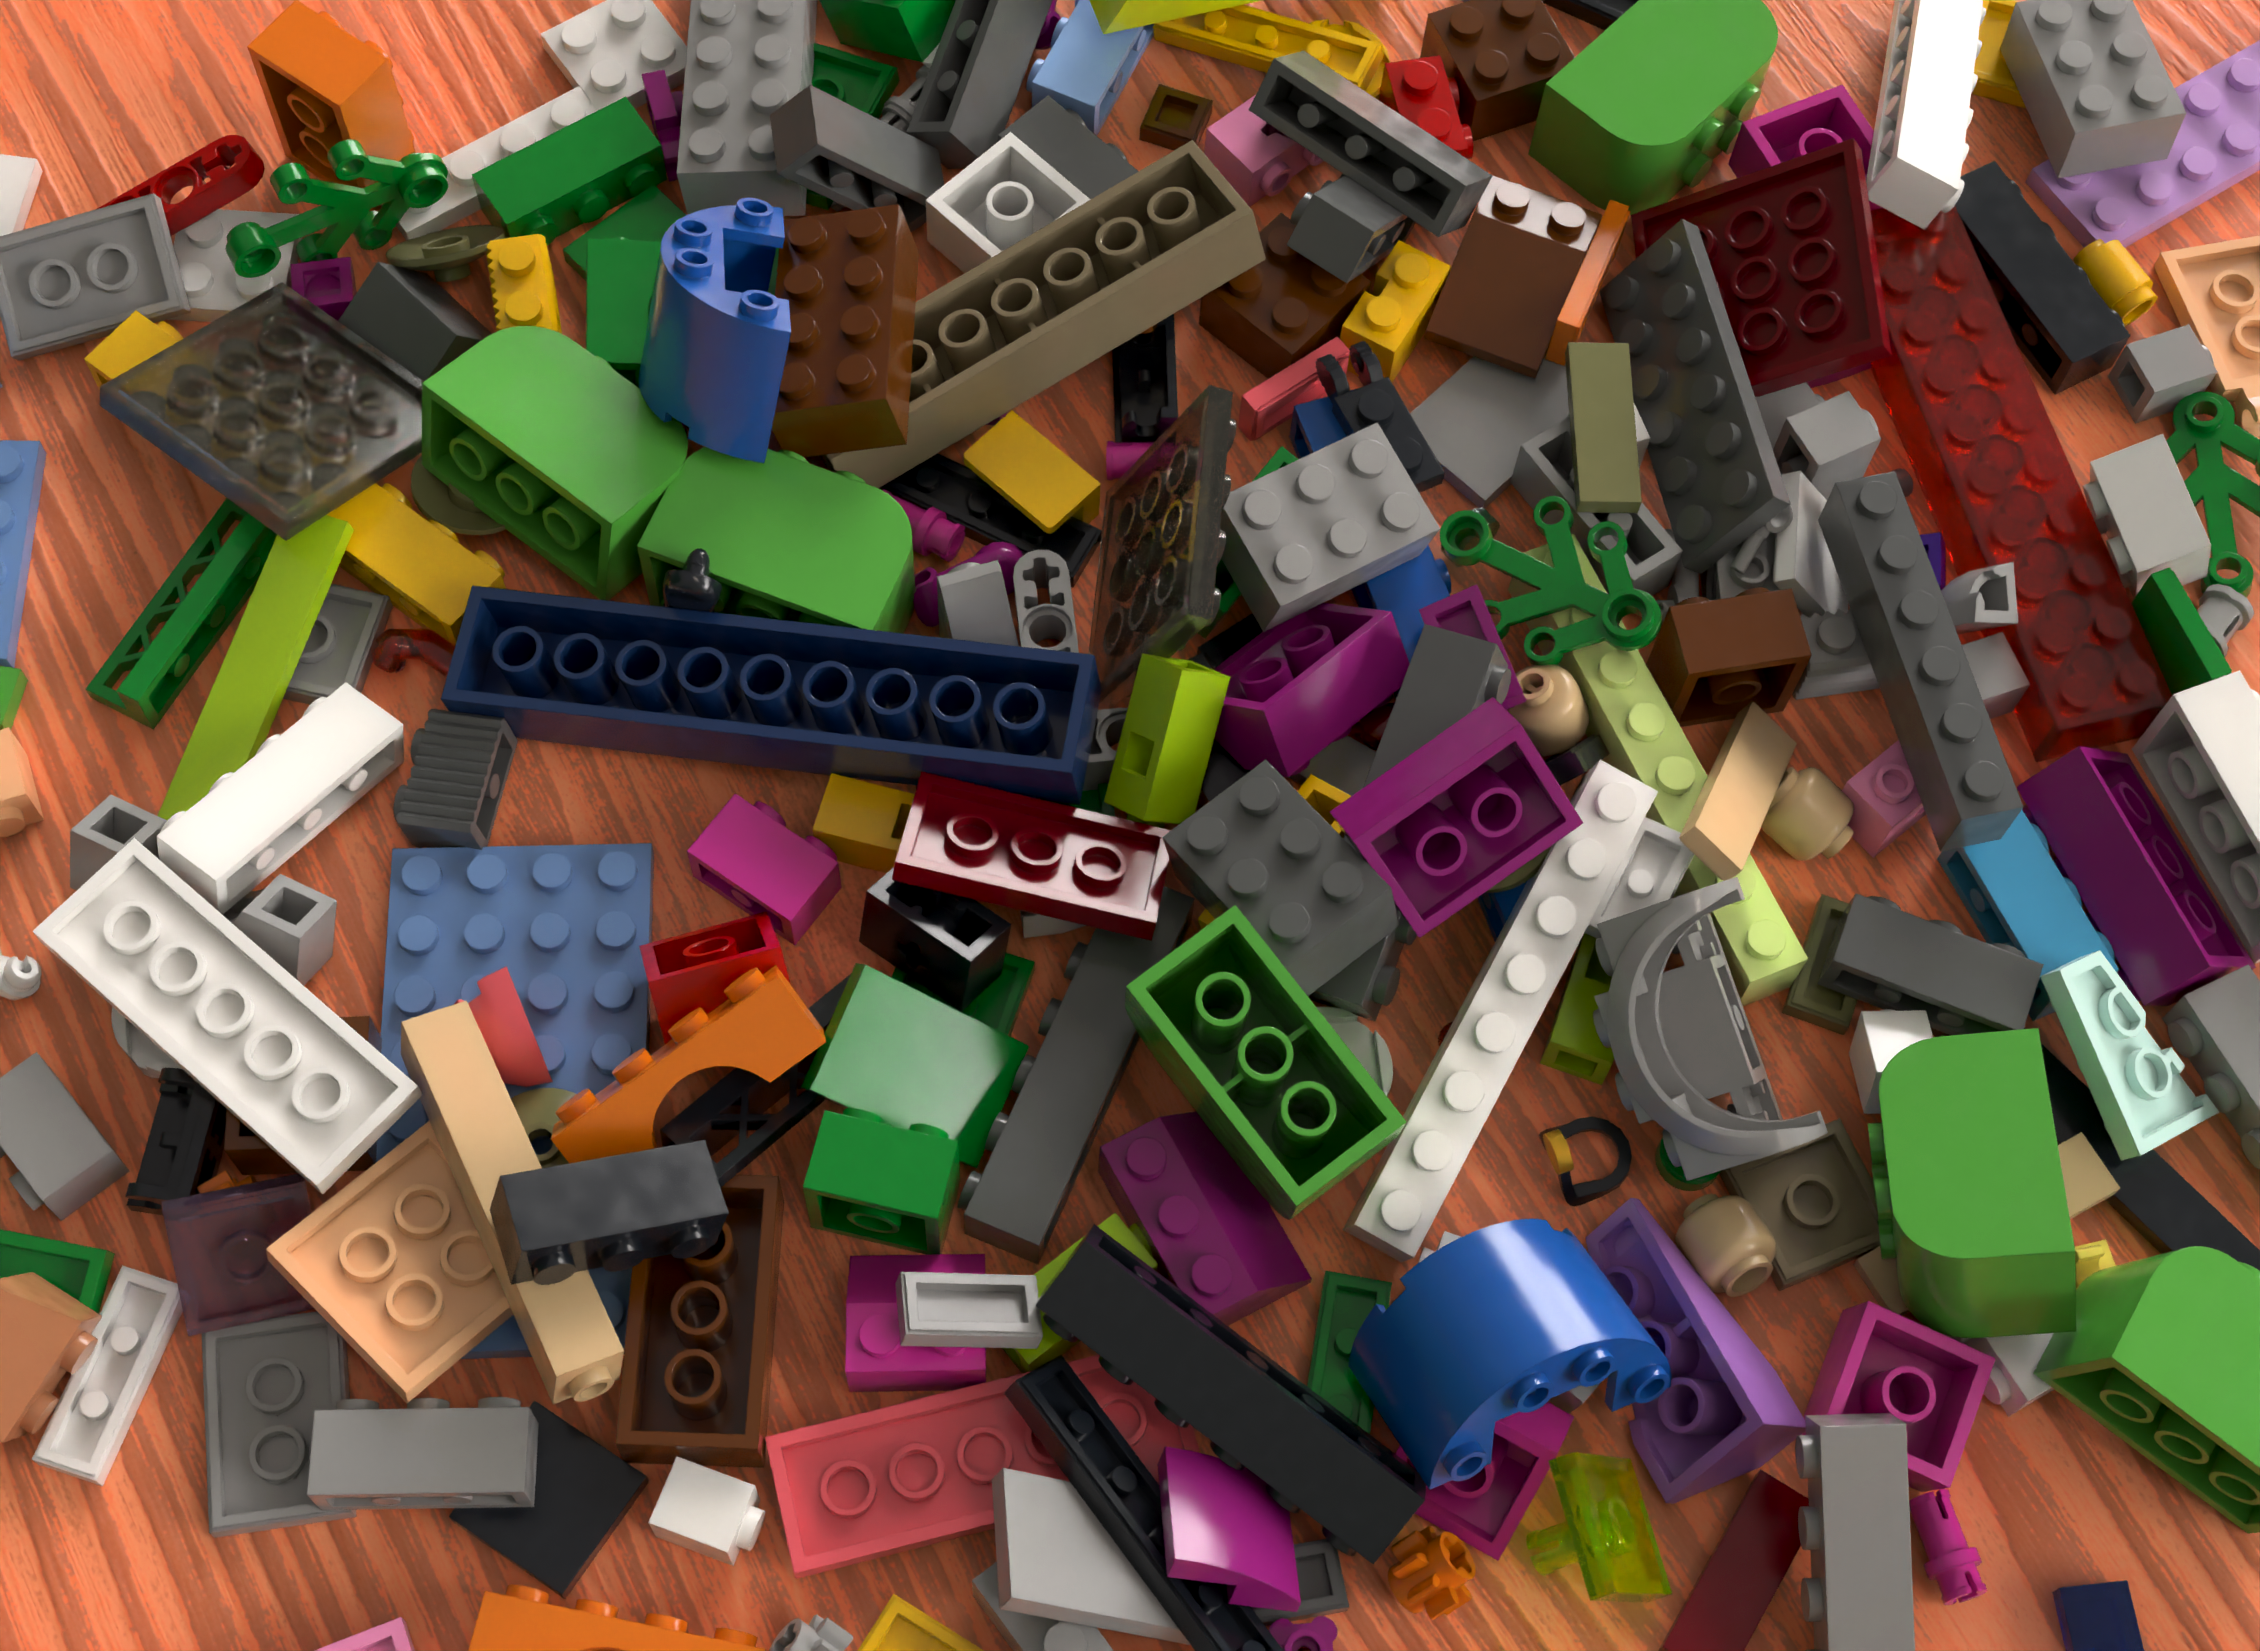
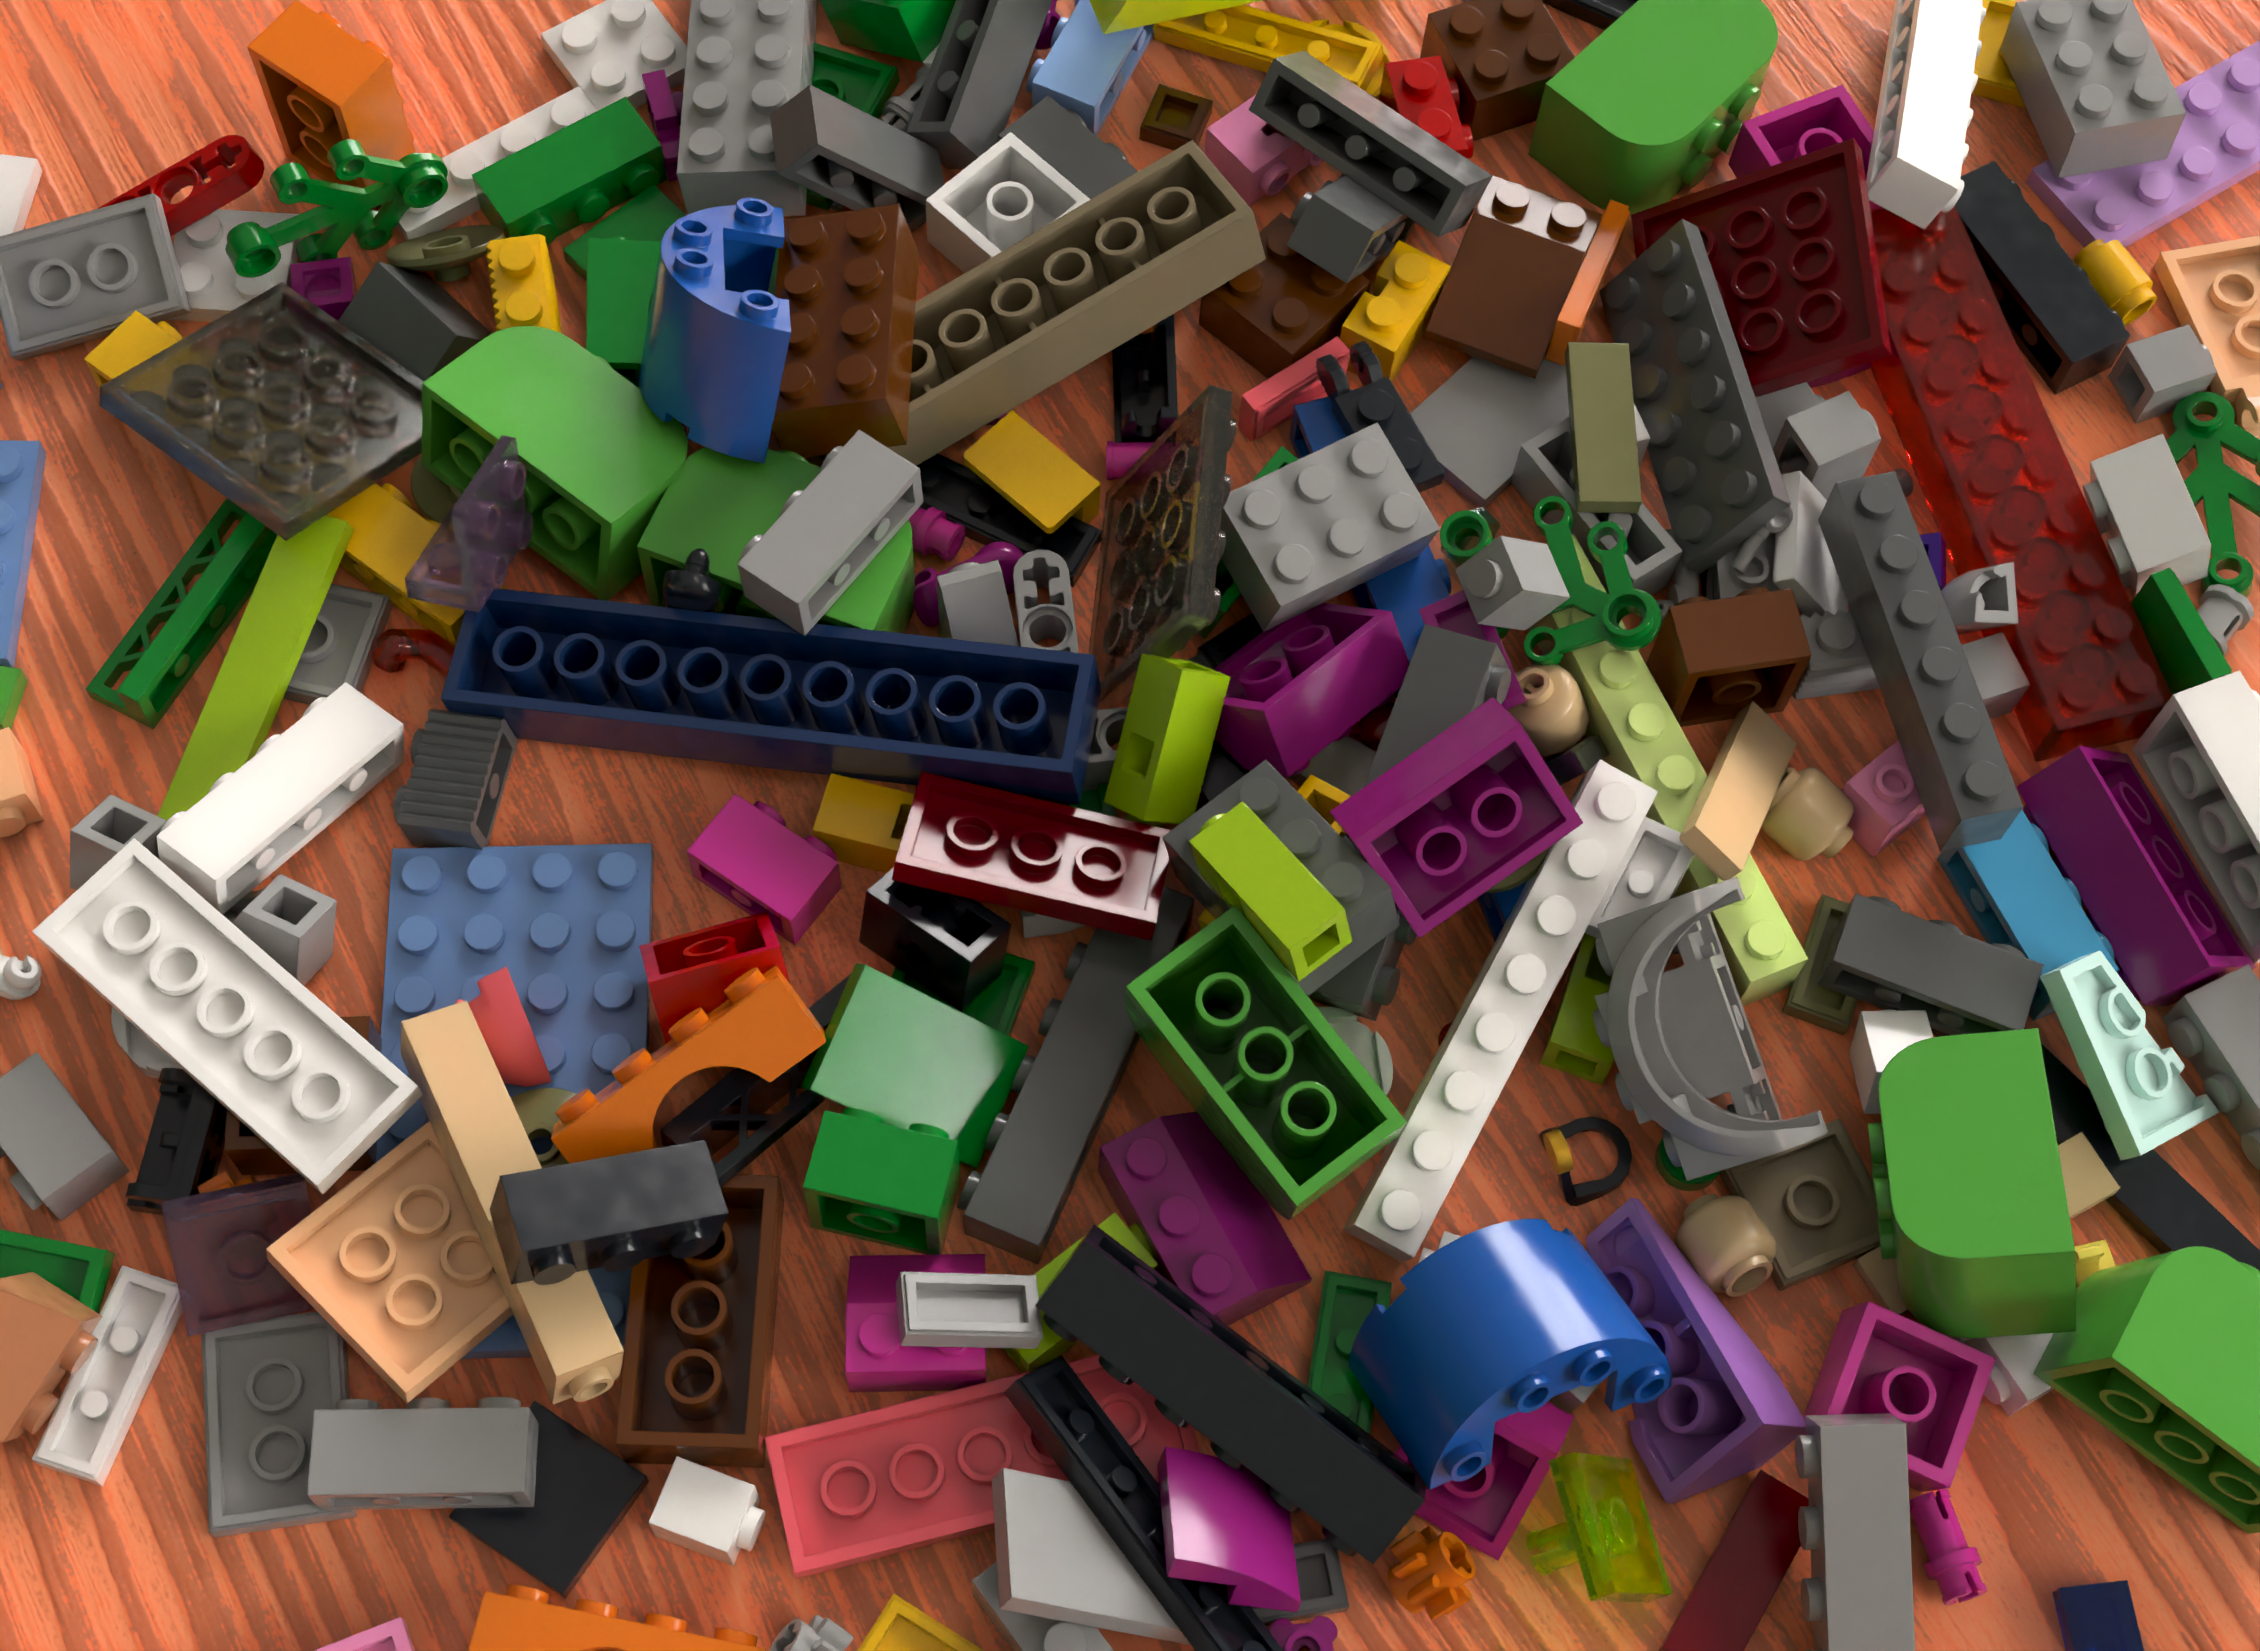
(477, 537): none -> bracket
(830, 531): none -> light grey brick
(1271, 890): none -> lime brick
(1512, 583): none -> light grey brick

